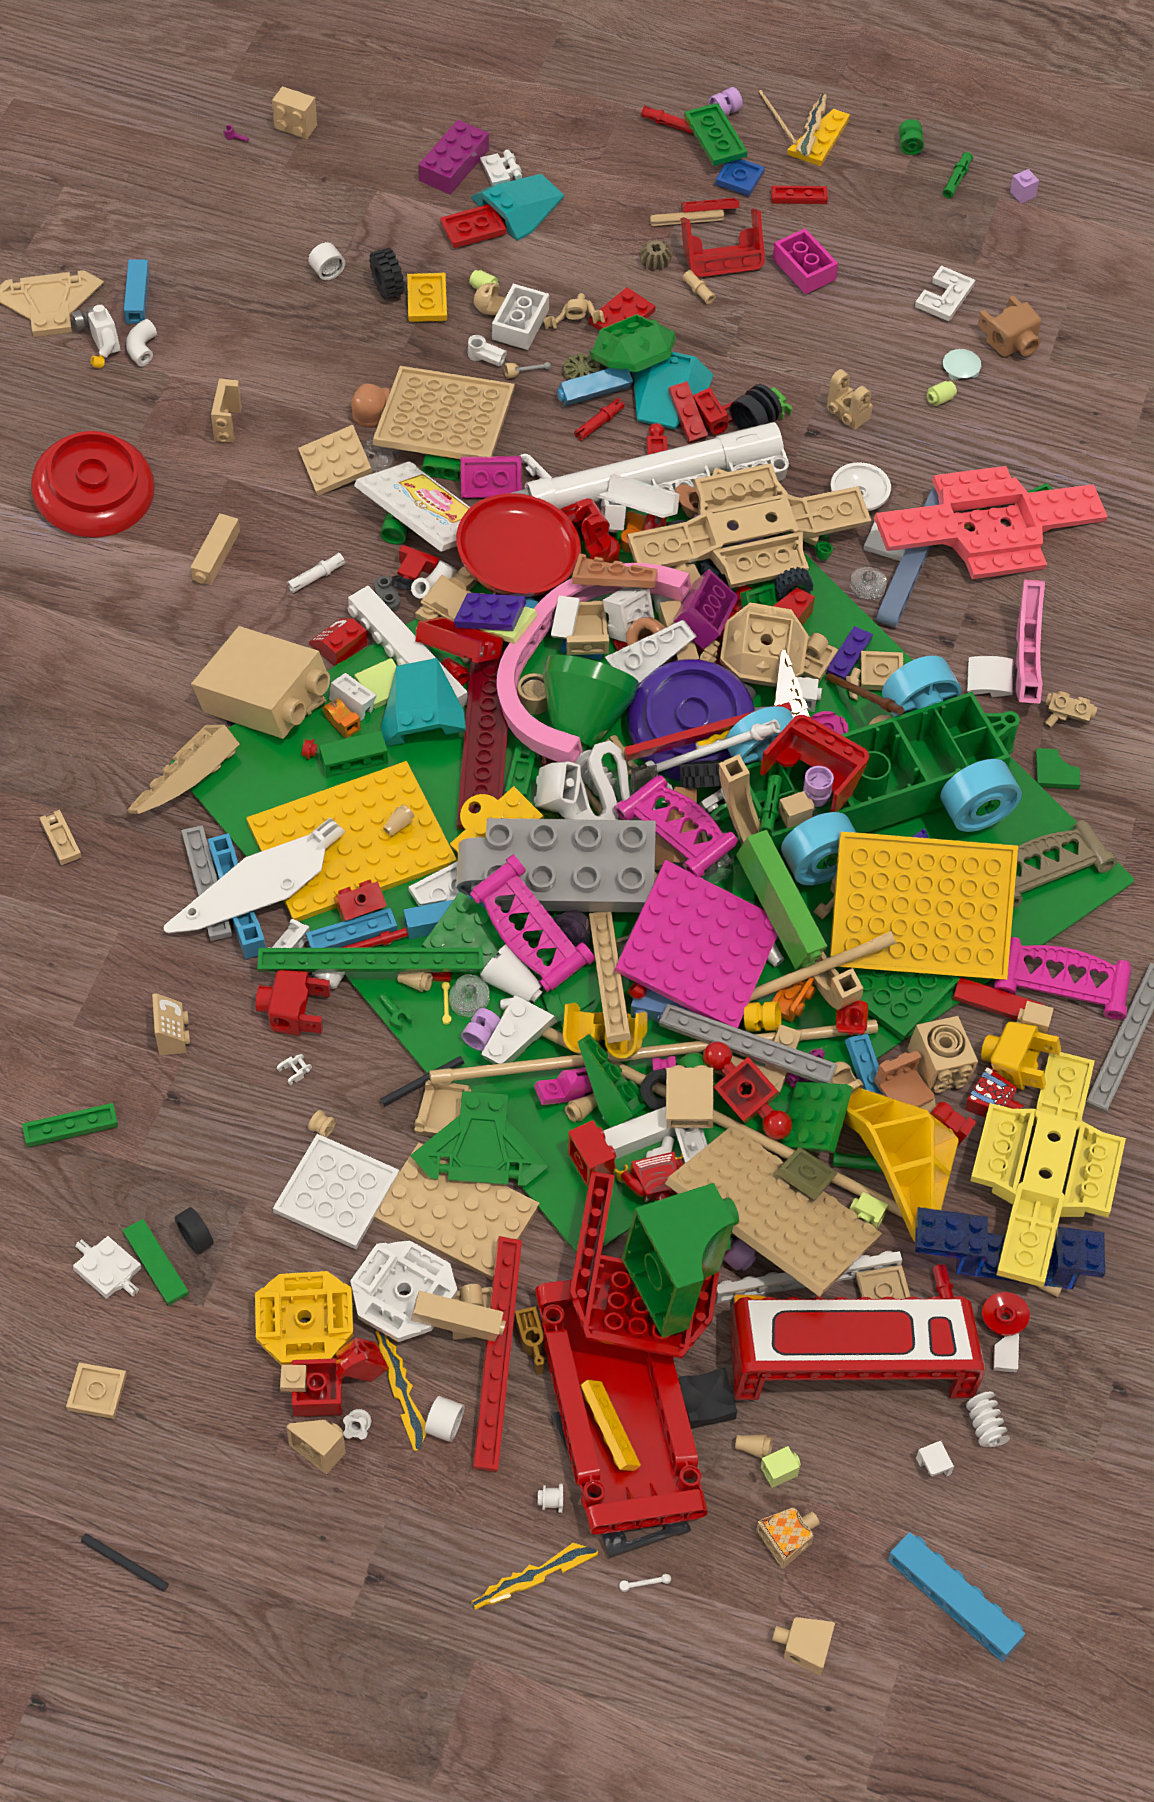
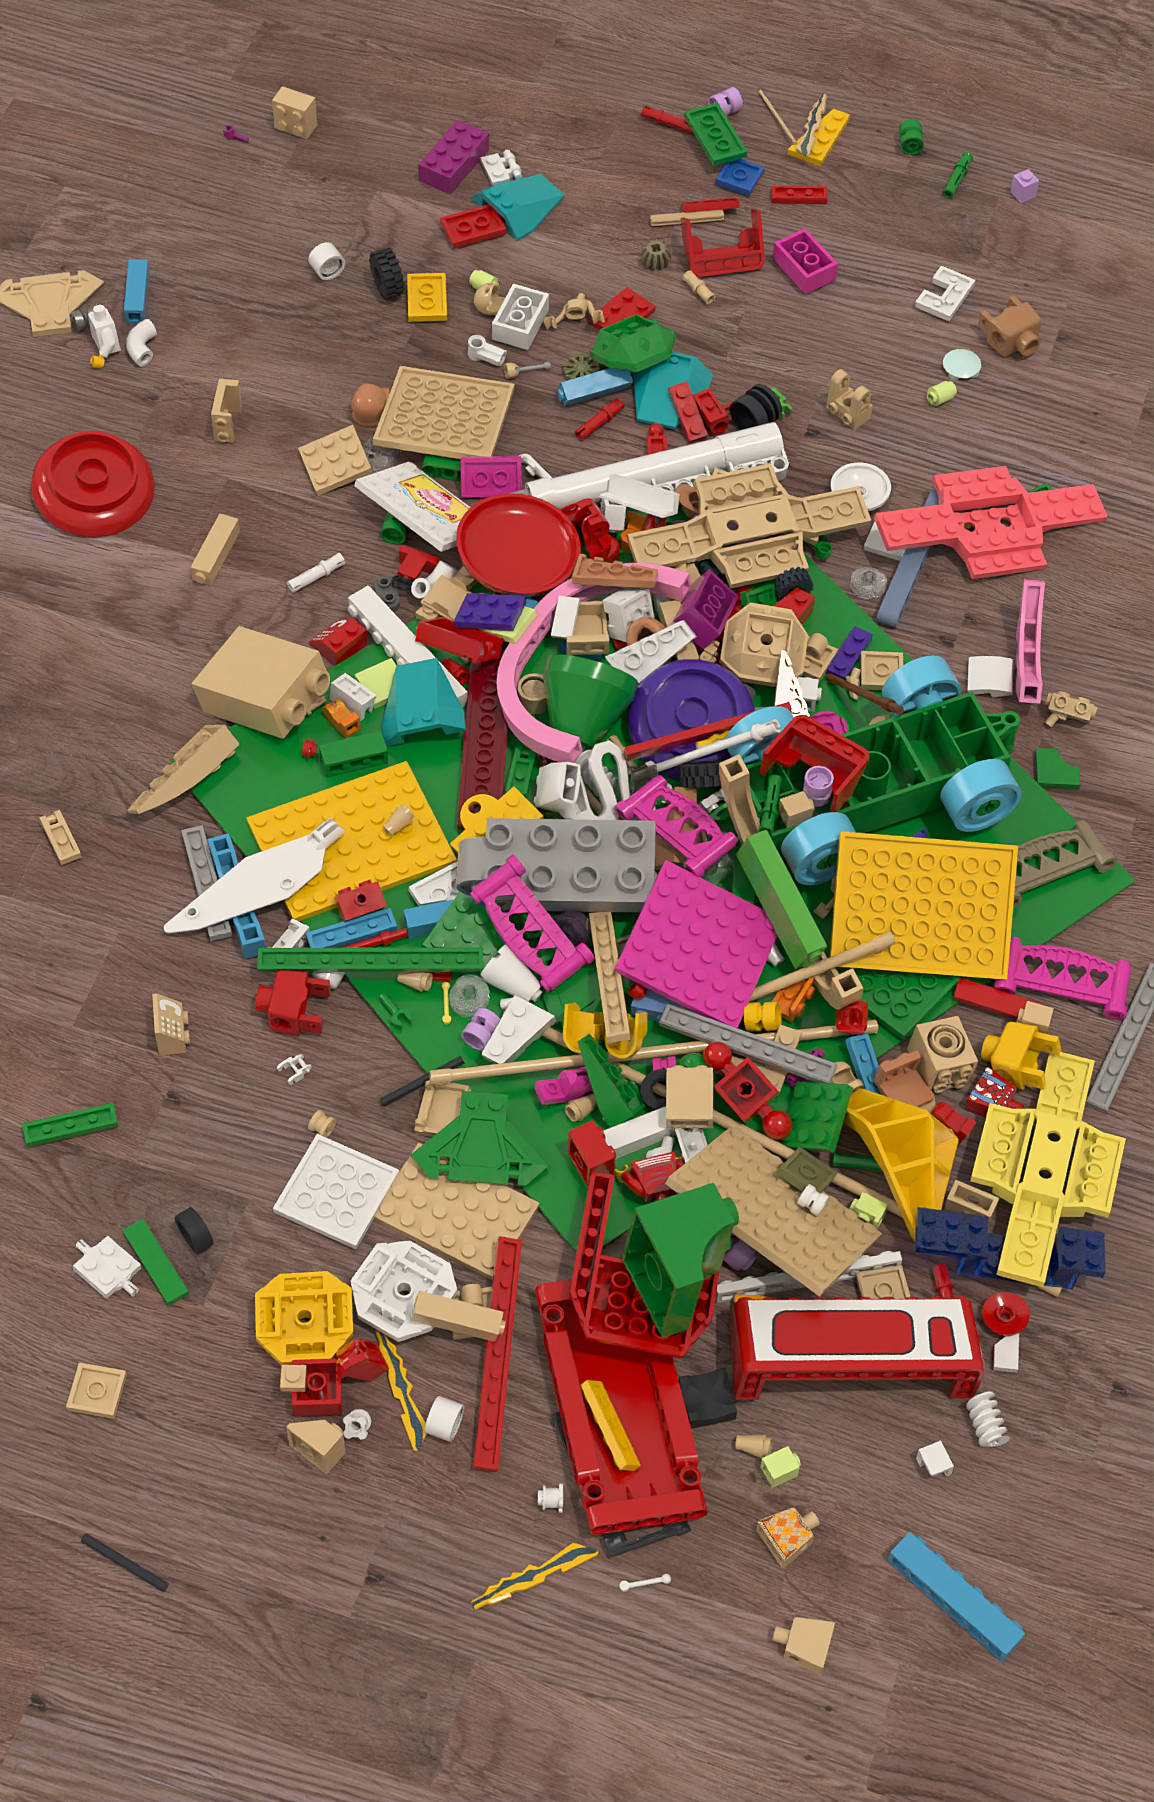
(533, 1332): pearl gold piece -> none
(813, 1200): none -> white wheel
(958, 1201): none -> tan brick

